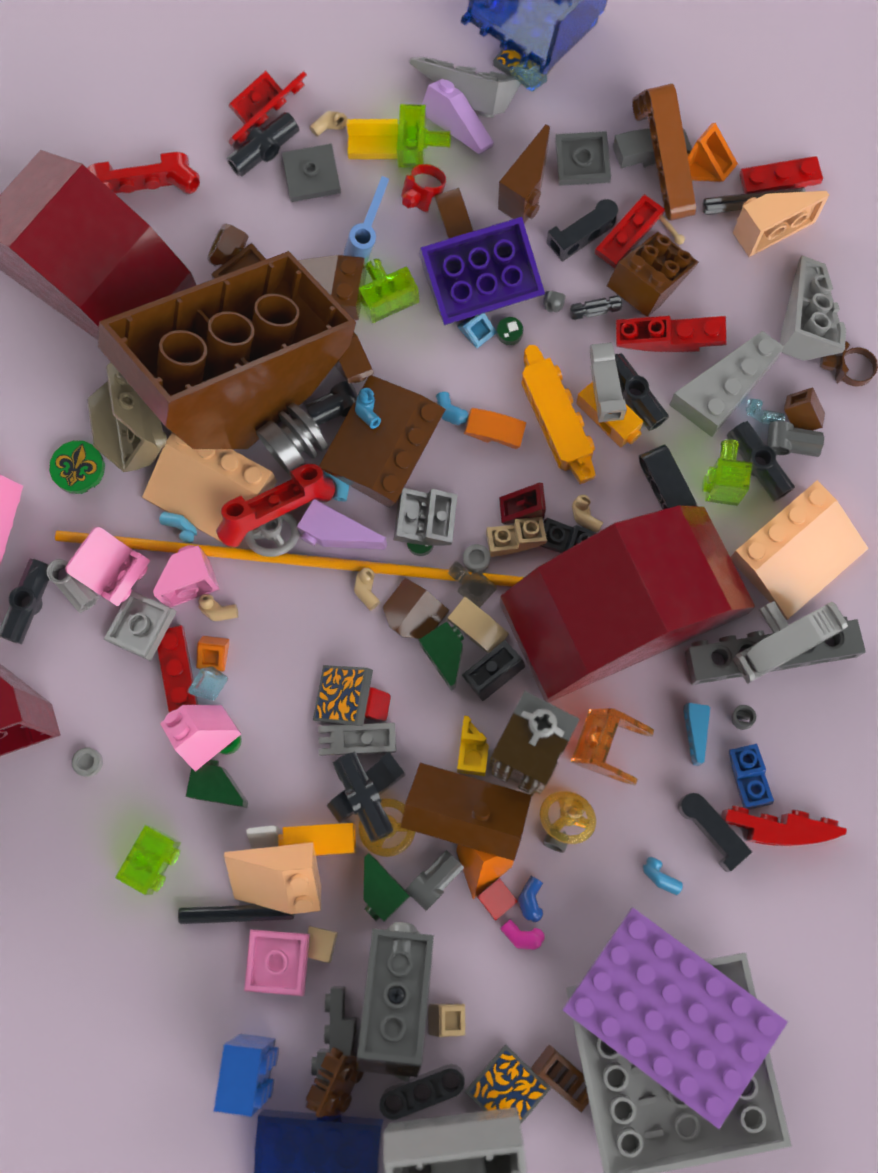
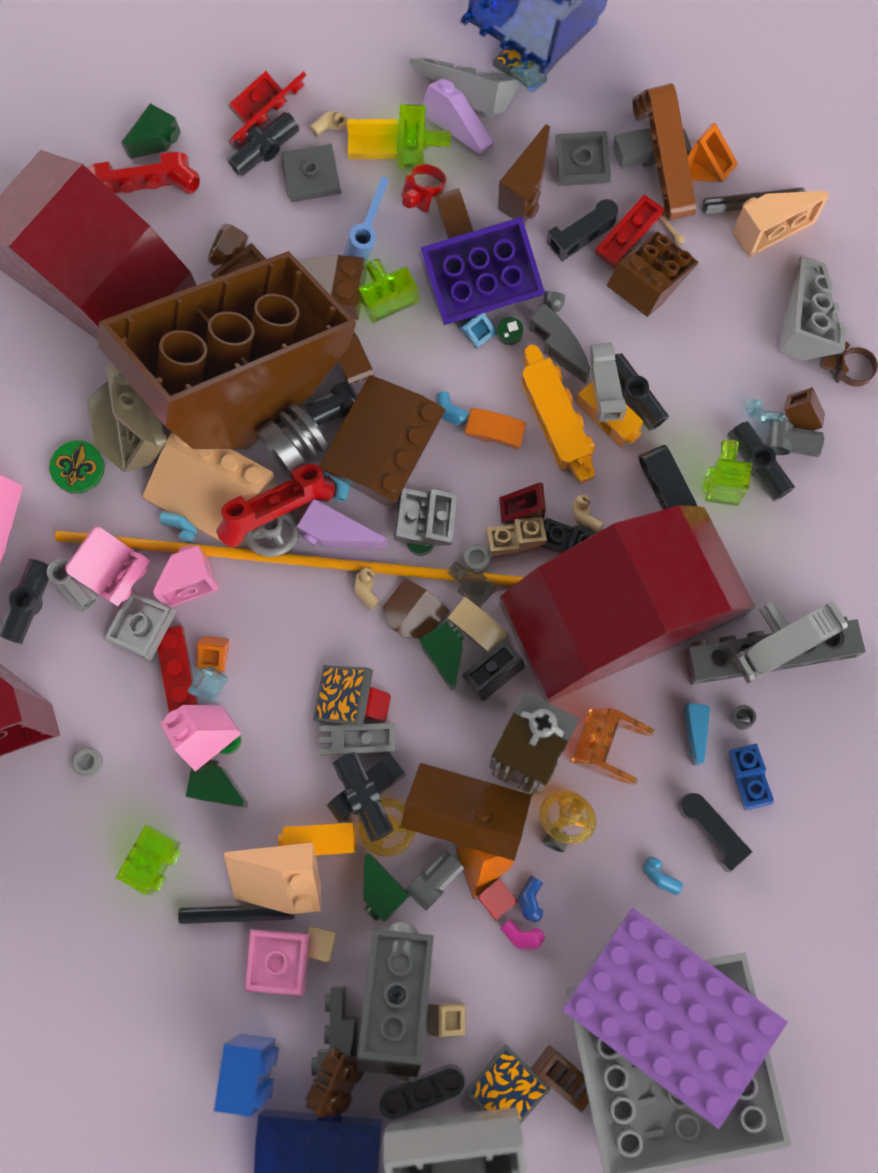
(151, 133): none -> dark green slope
(214, 610): tan arm -> none
(263, 836): white slope -> none
(365, 407): dark azure arm -> none
(473, 750): yellow slope -> none
(560, 342): none -> dark grey slope
(595, 307): black axle -> none
(669, 335): red slope -> none
(722, 388): light grey wedge -> none
(782, 175): red plate -> none
(793, 829): red slope -> none
(800, 550): light nougat slope -> none

